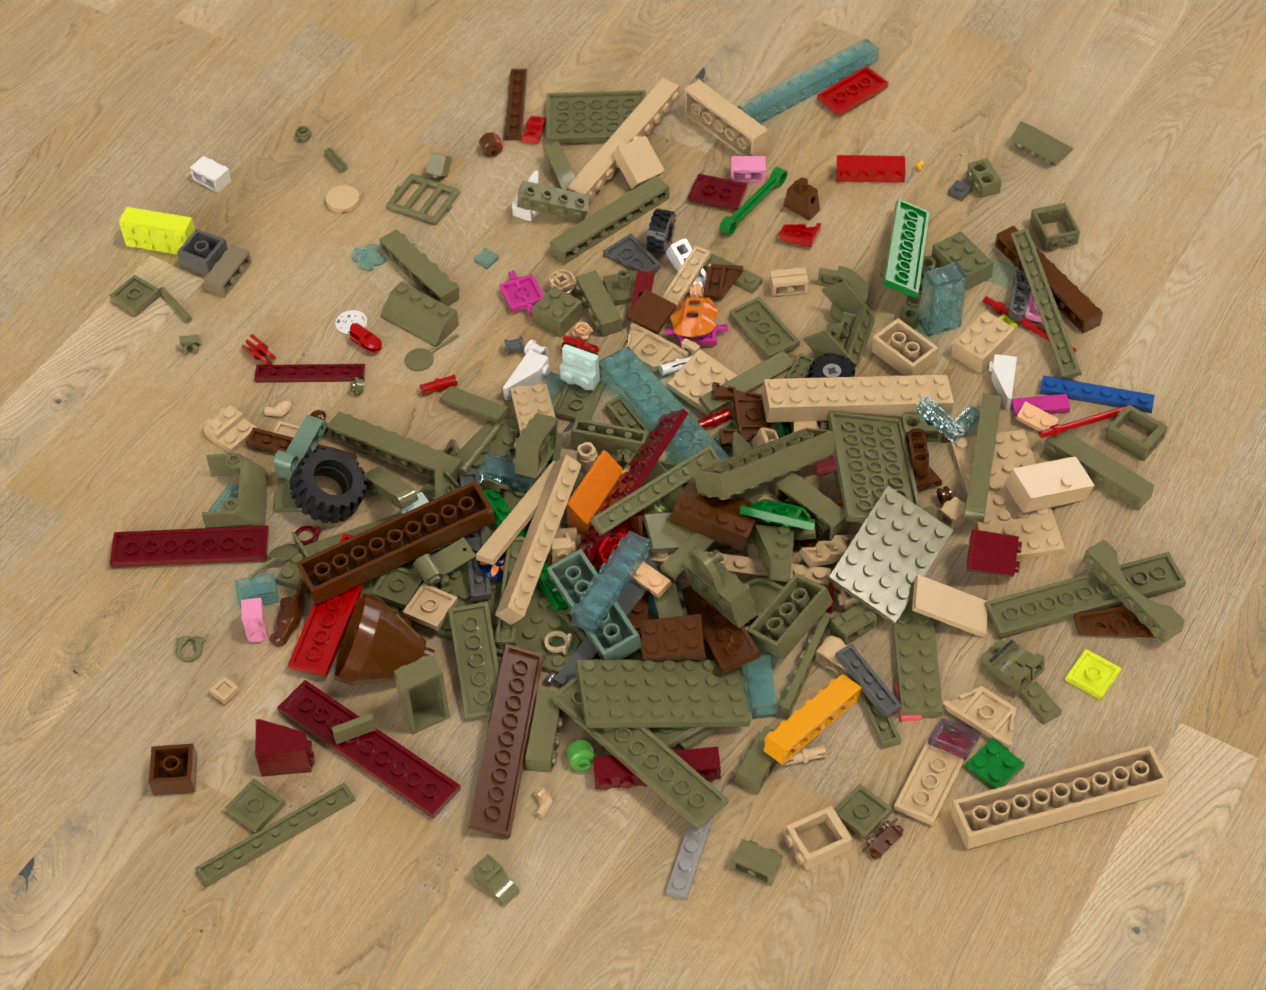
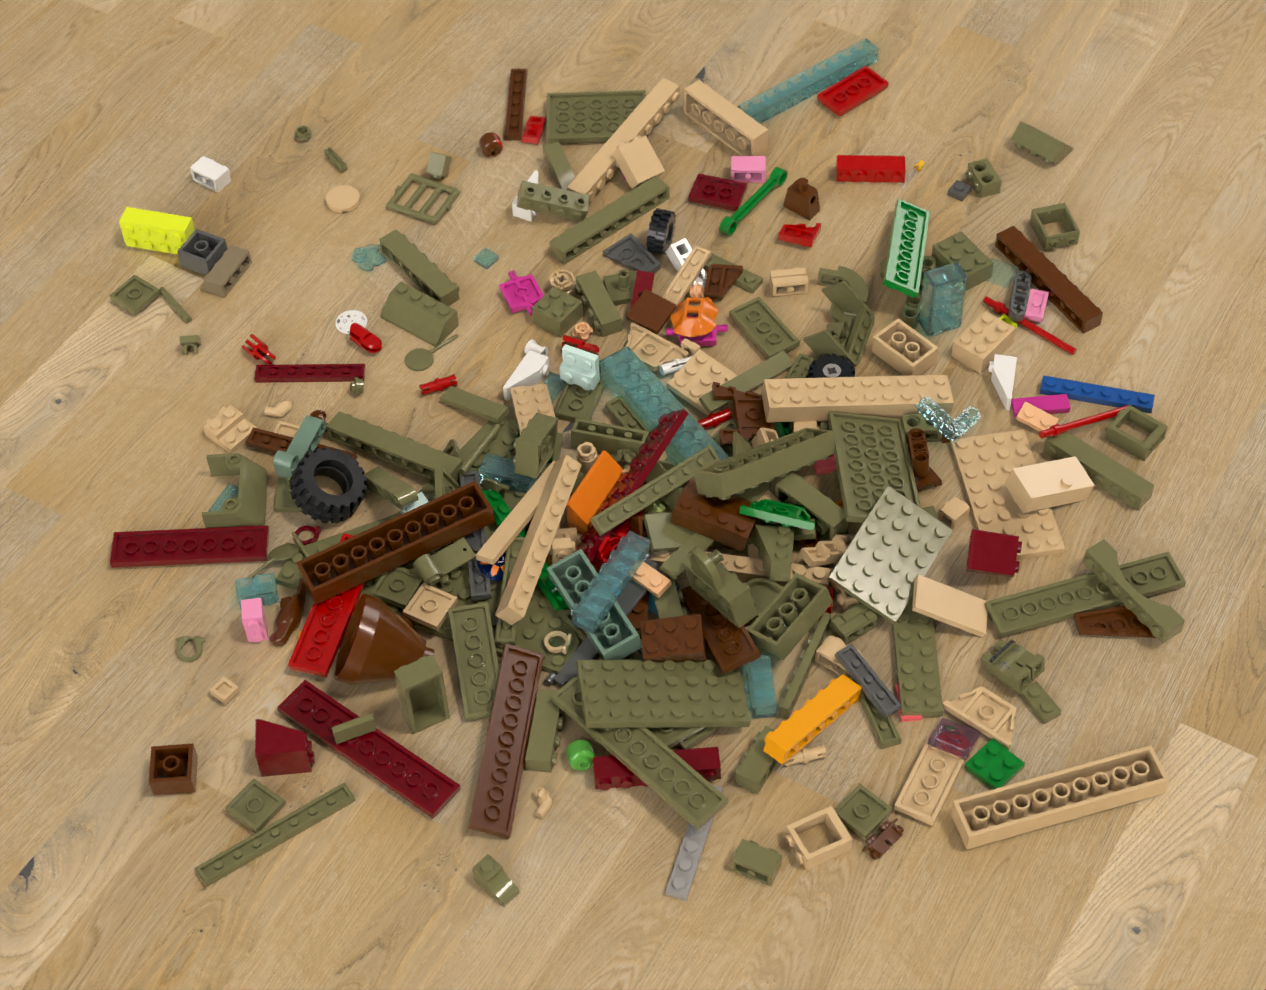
(514, 345): dark grey bush -> none
(944, 494): reddish brown bush -> none
(983, 458): olive beam -> none
(1046, 304): olive plate -> none
(1093, 674): neon yellow tile -> none

